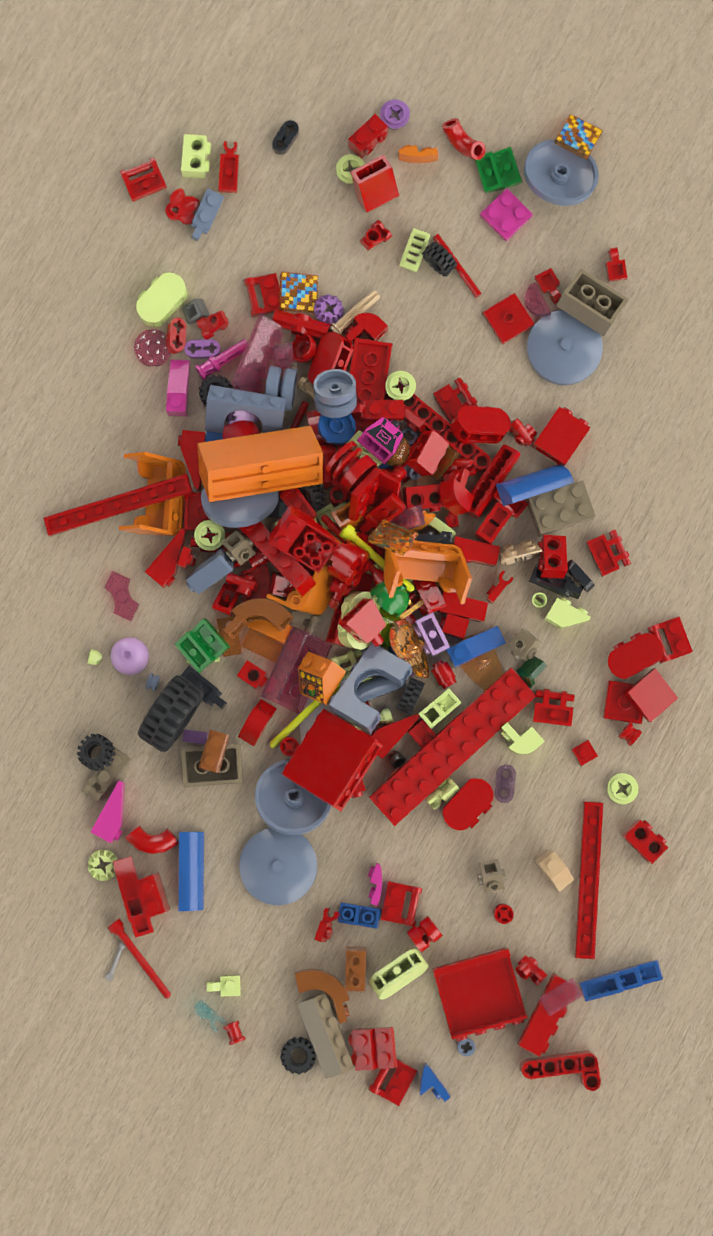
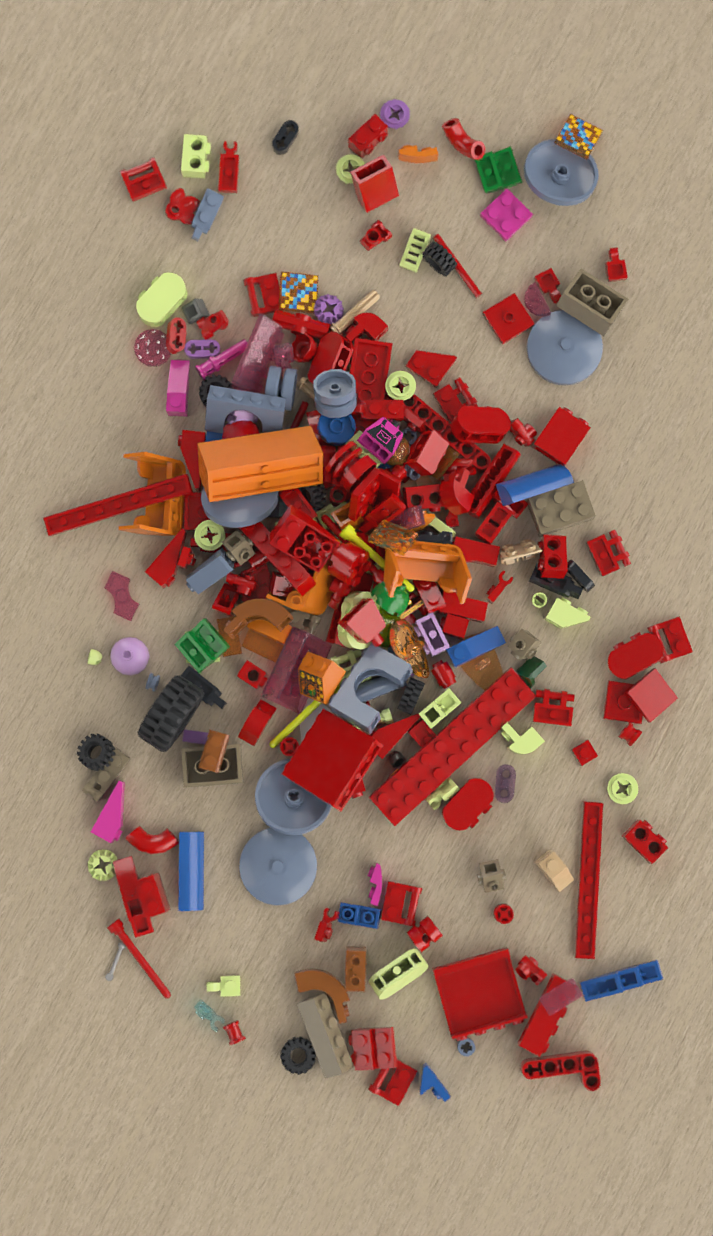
(430, 366): none -> red wing

